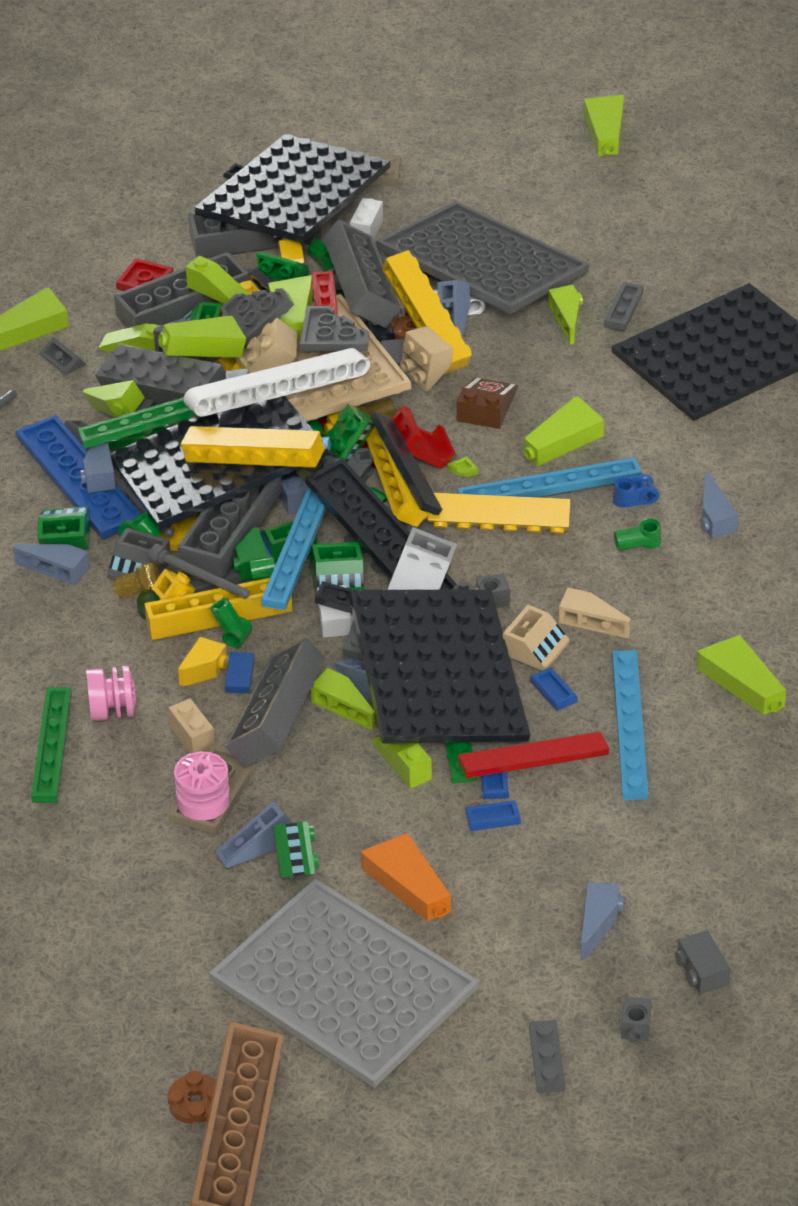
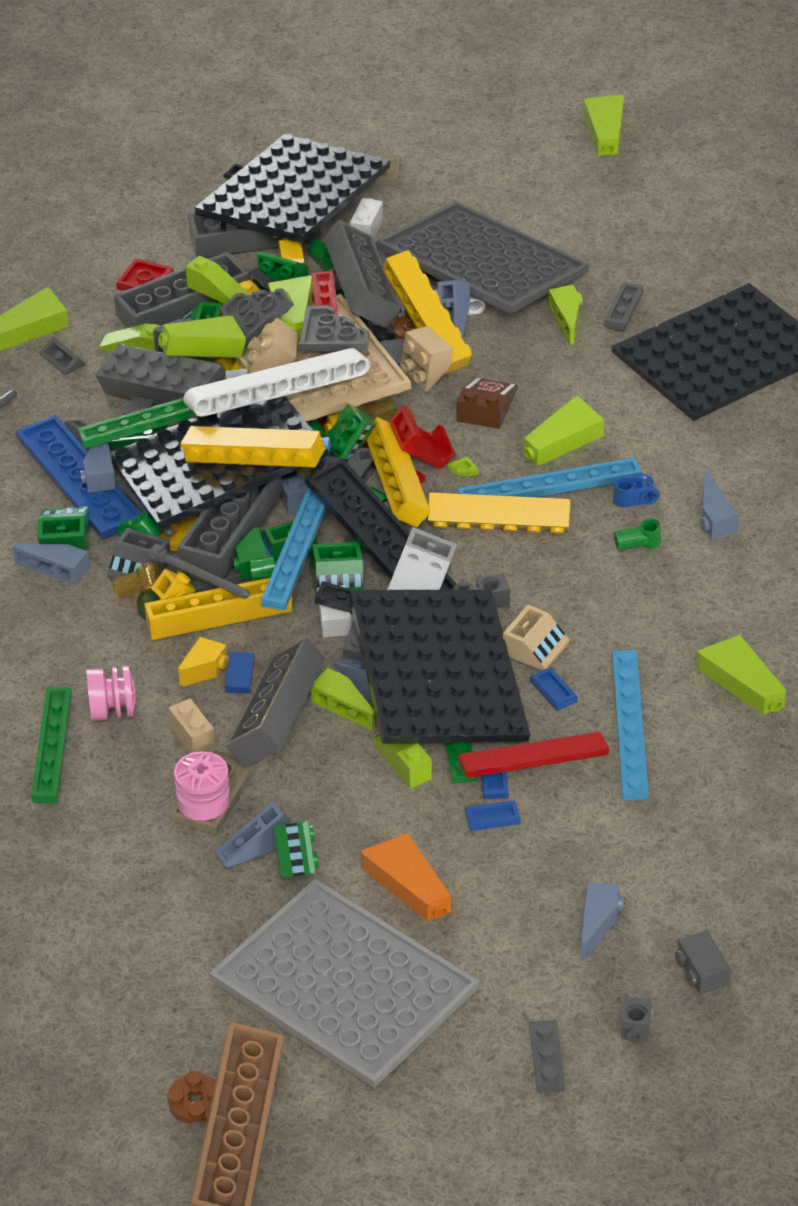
(115, 398): lime slope -> none
(235, 628): green piece -> none
(406, 463): black tile -> none
(589, 612): tan slope -> none

